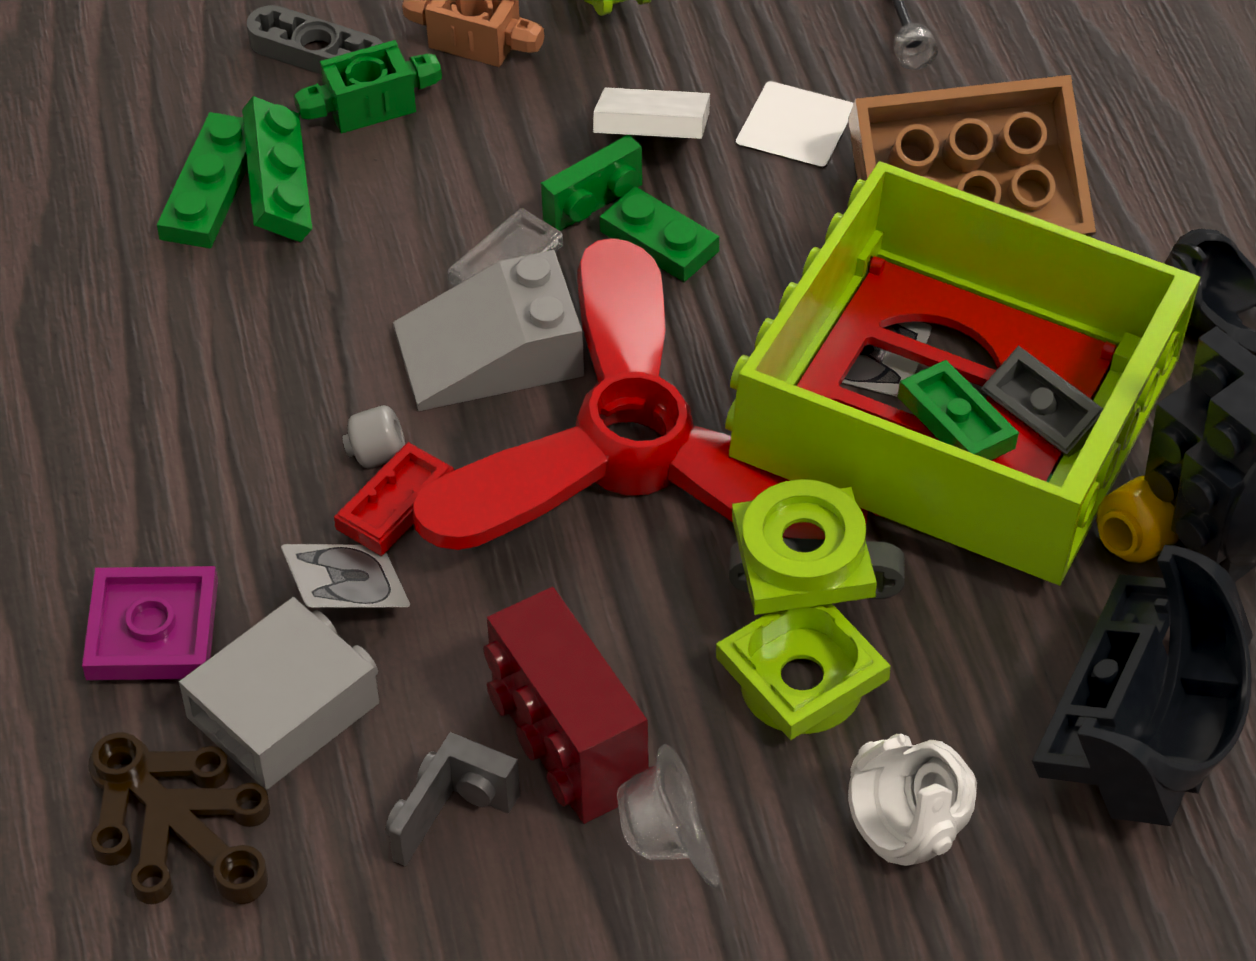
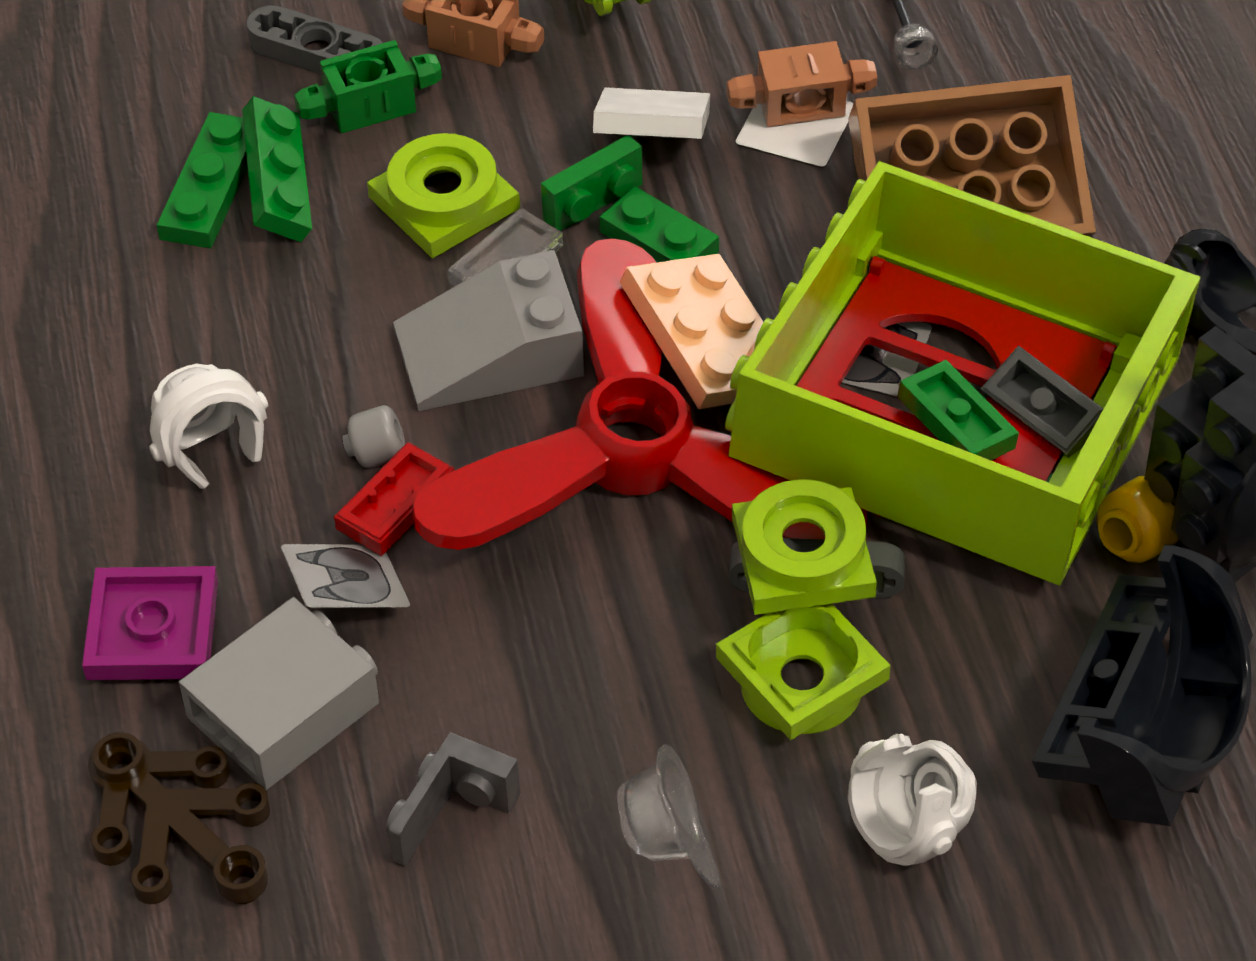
(200, 404): none -> white helmet
(448, 218): none -> lime piece
(565, 703): dark red brick -> none
(697, 321): none -> light nougat plate
(801, 83): none -> nougat piece

